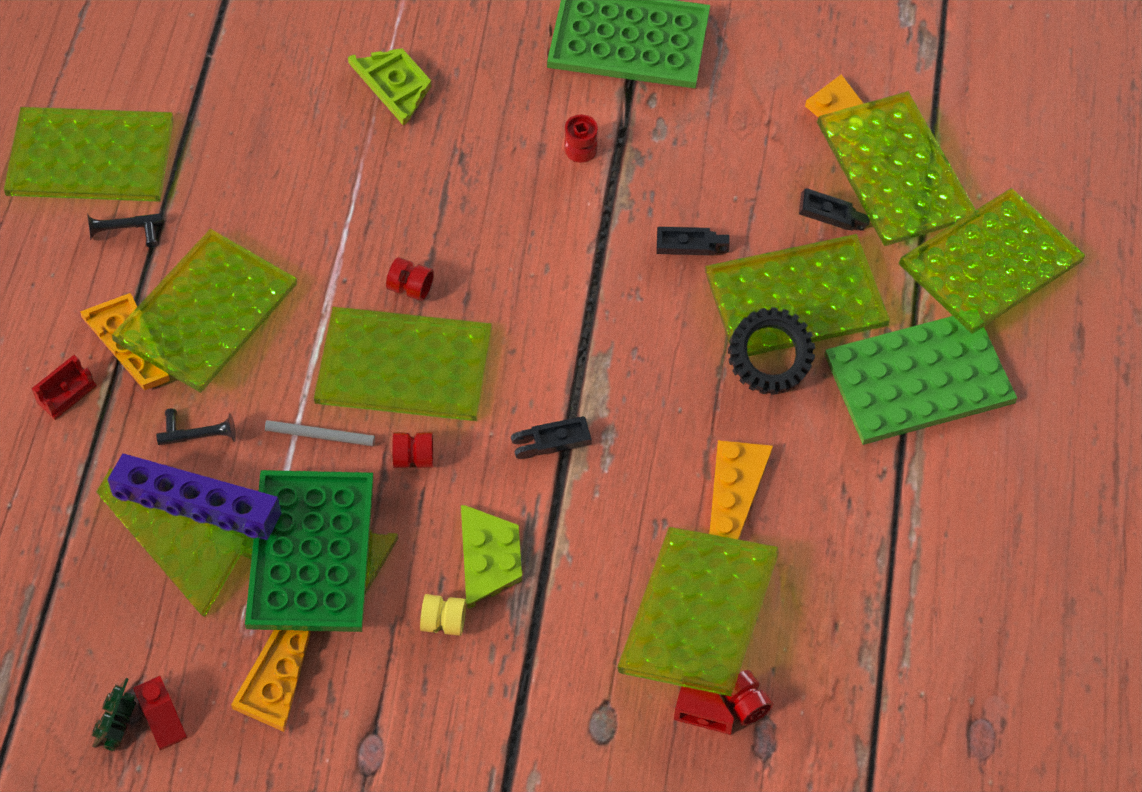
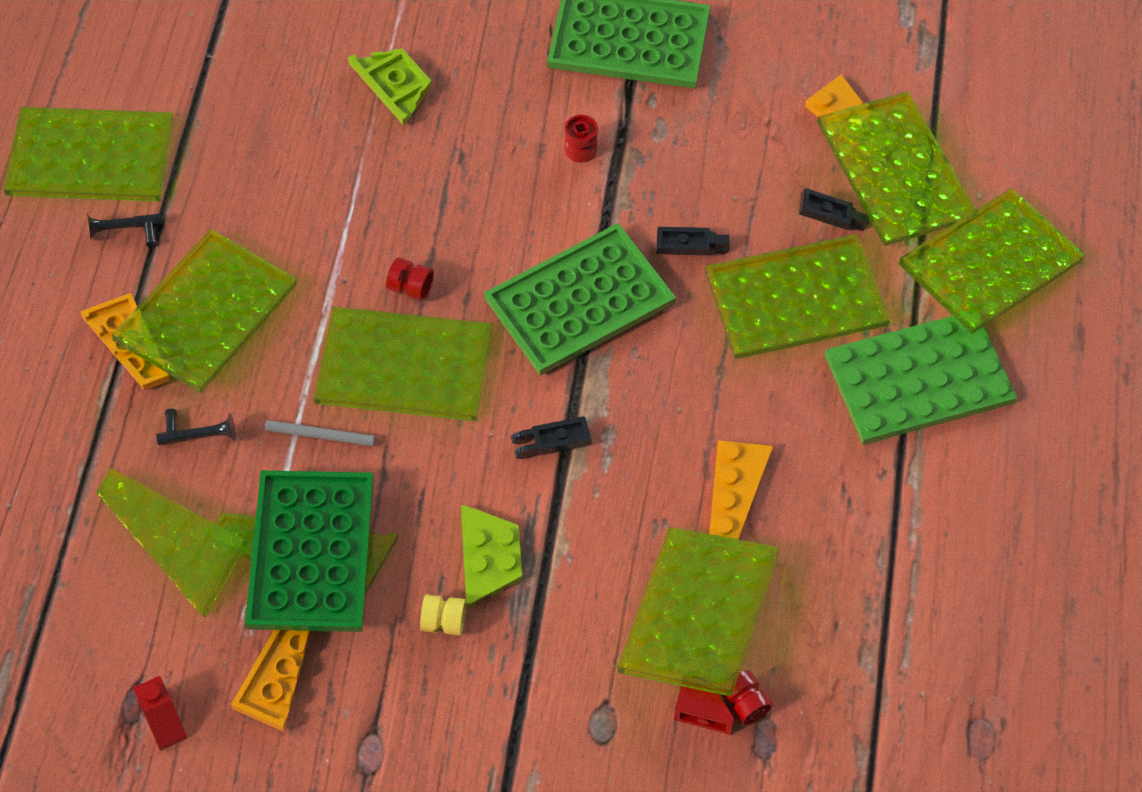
(63, 387): red hinge -> none
(118, 709): dark green hinge -> none
(213, 502): dark purple brick -> none
(412, 450): red wheel -> none
(579, 298): none -> bright green plate
(786, 323): black tyre -> none

